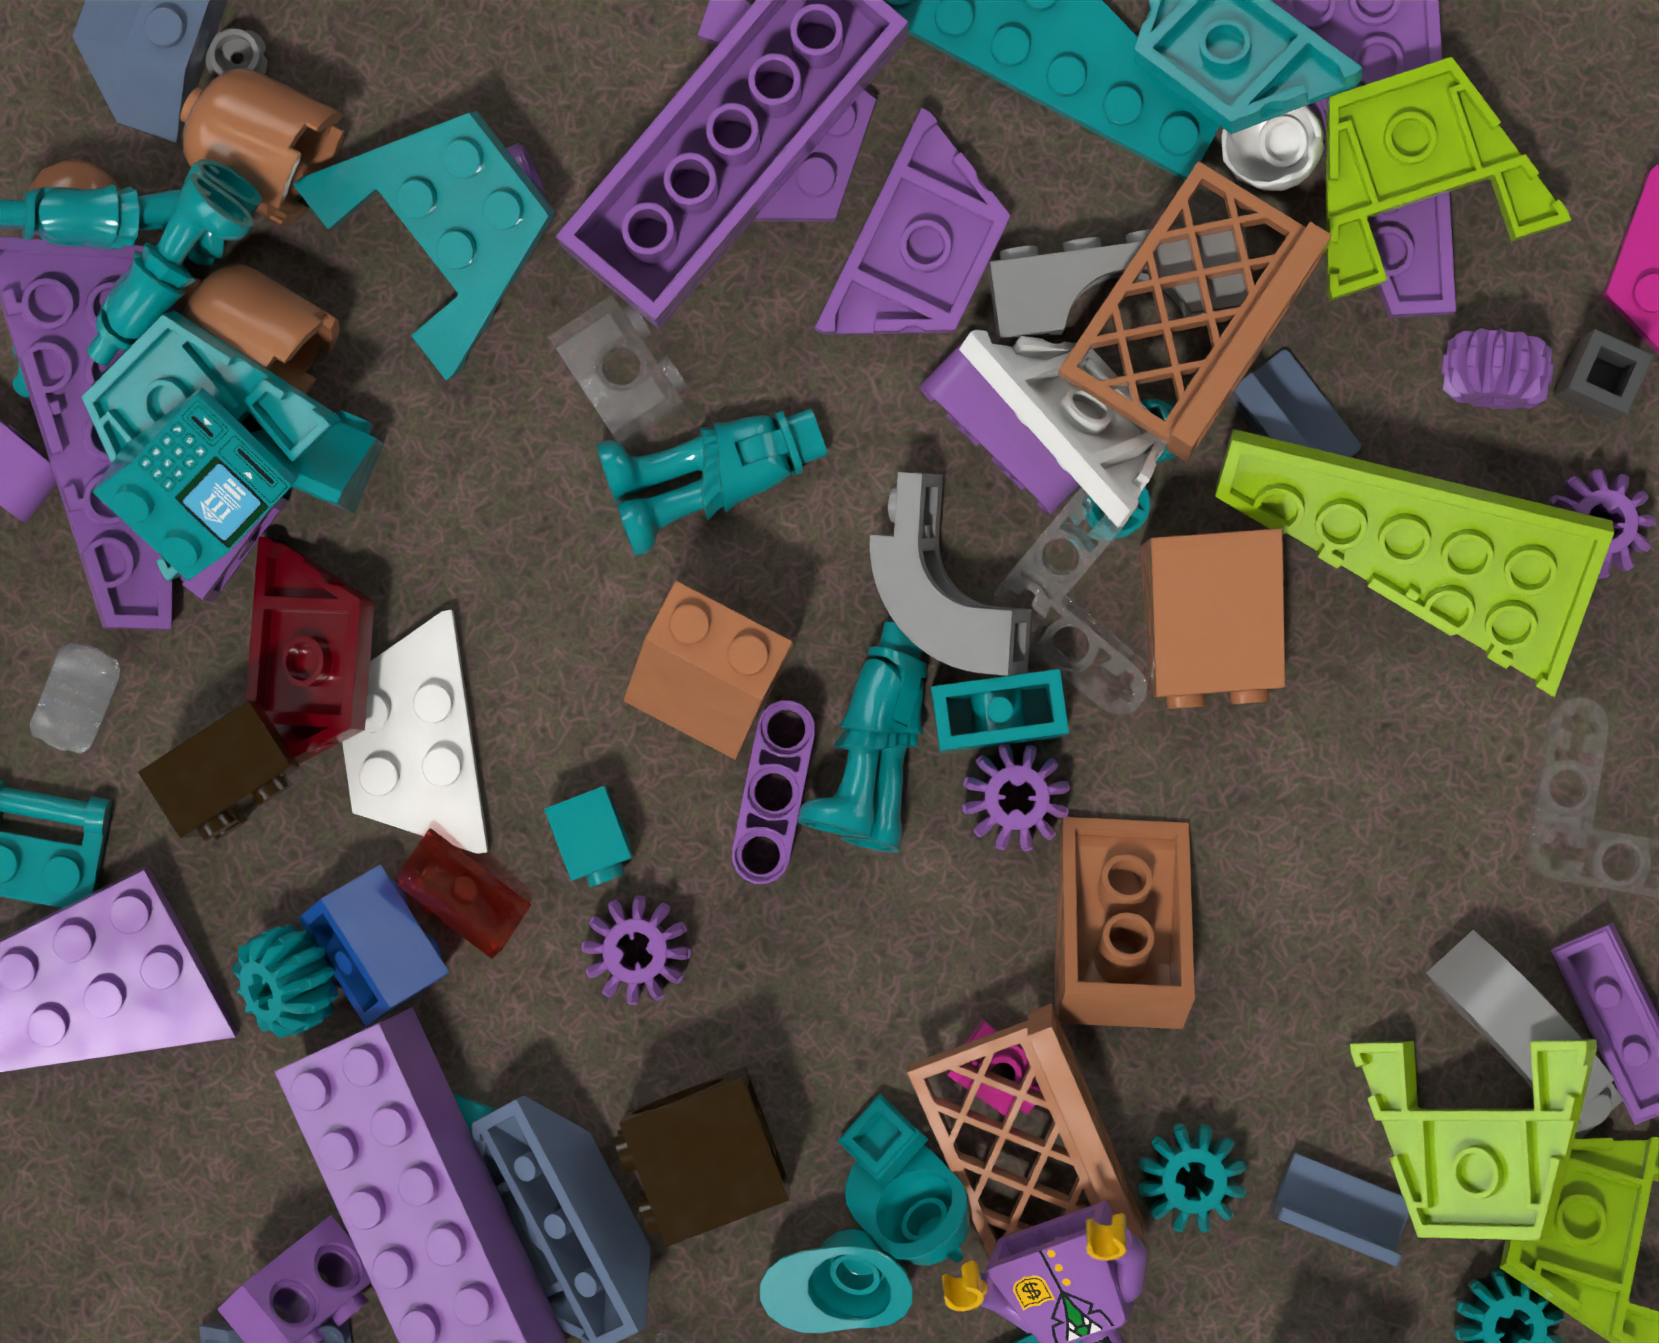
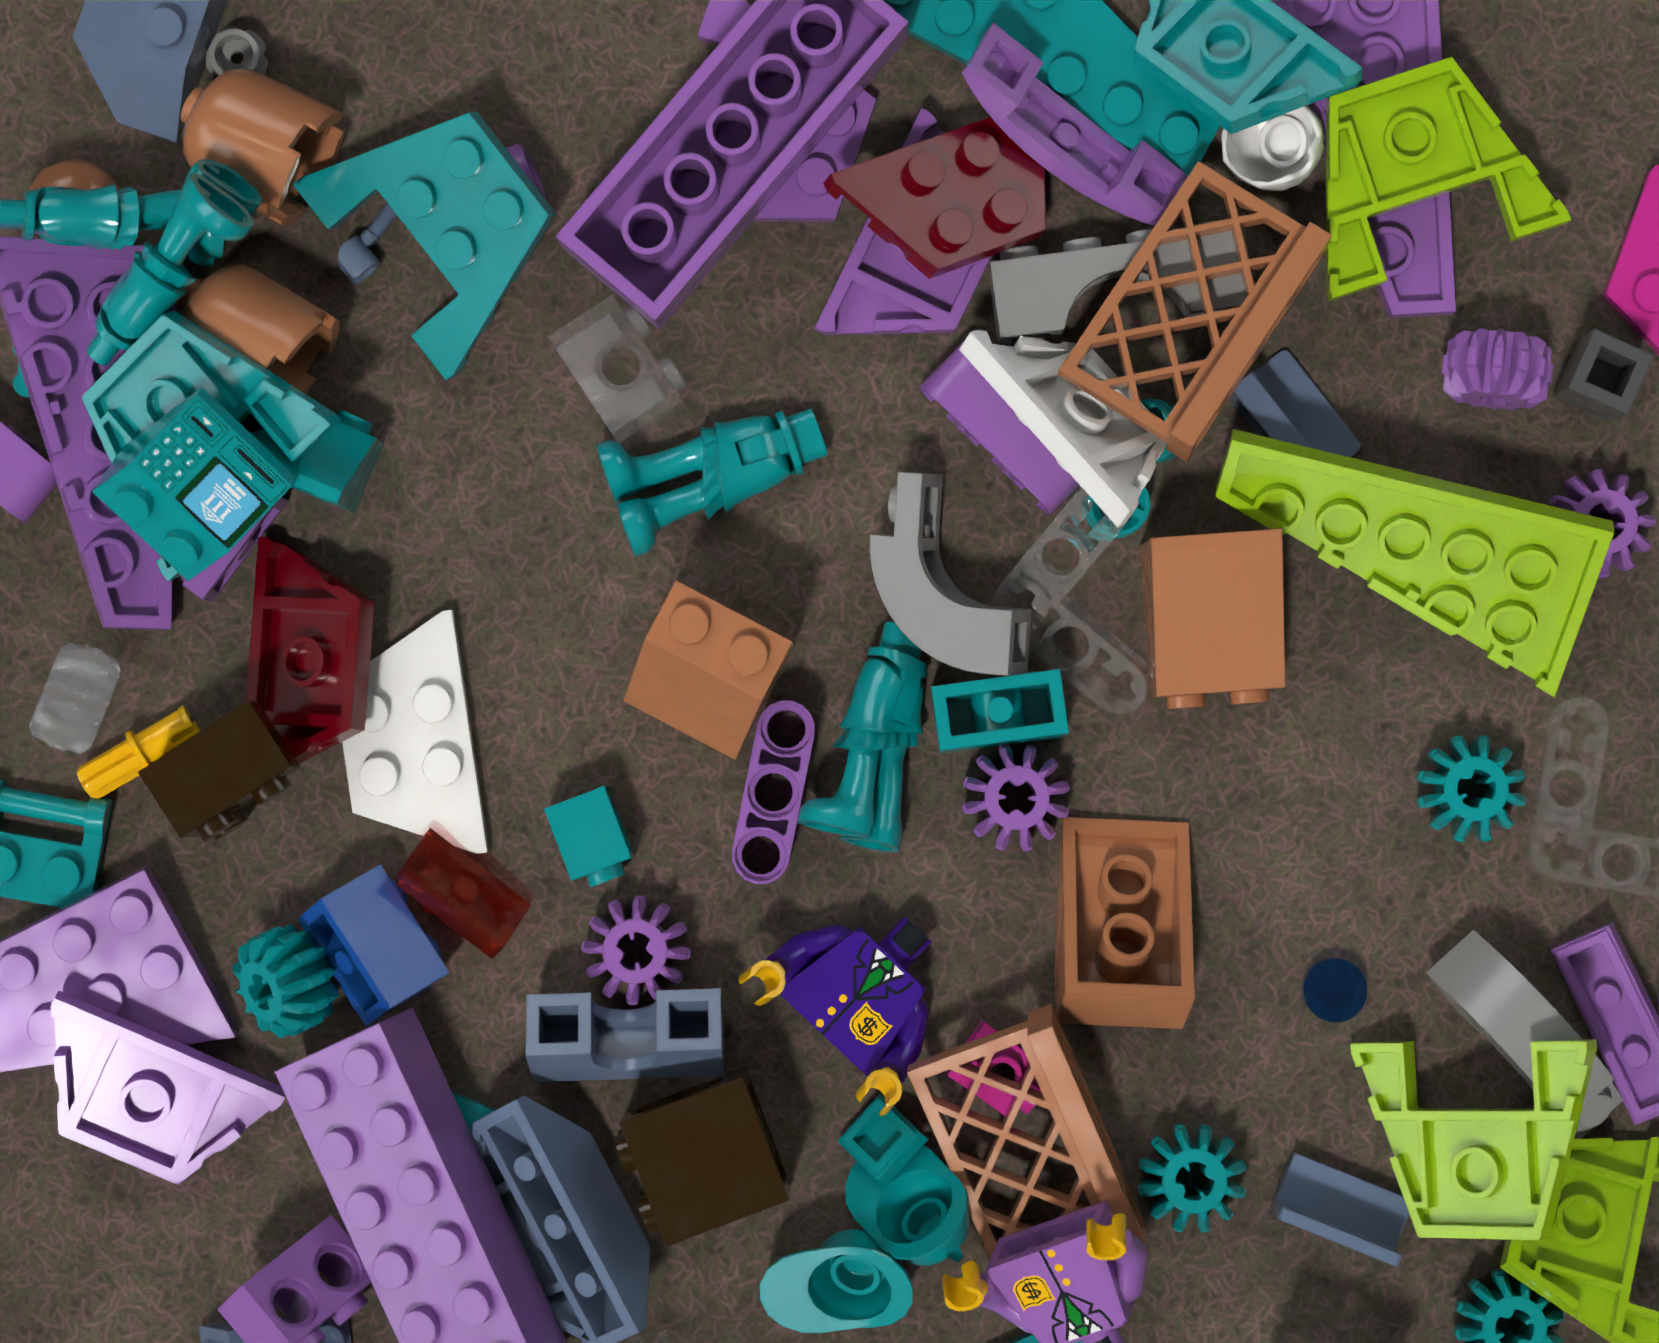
(139, 750): none -> yellow axle
(147, 1093): none -> wing
(355, 254): none -> sand blue hand
(583, 1041): none -> sand blue arch
(856, 996): none -> dark purple torso
(949, 197): none -> dark red wing
(1063, 139): none -> medium lavender slope
(1334, 989): none -> clear blue tile
(1463, 766): none -> teal gear

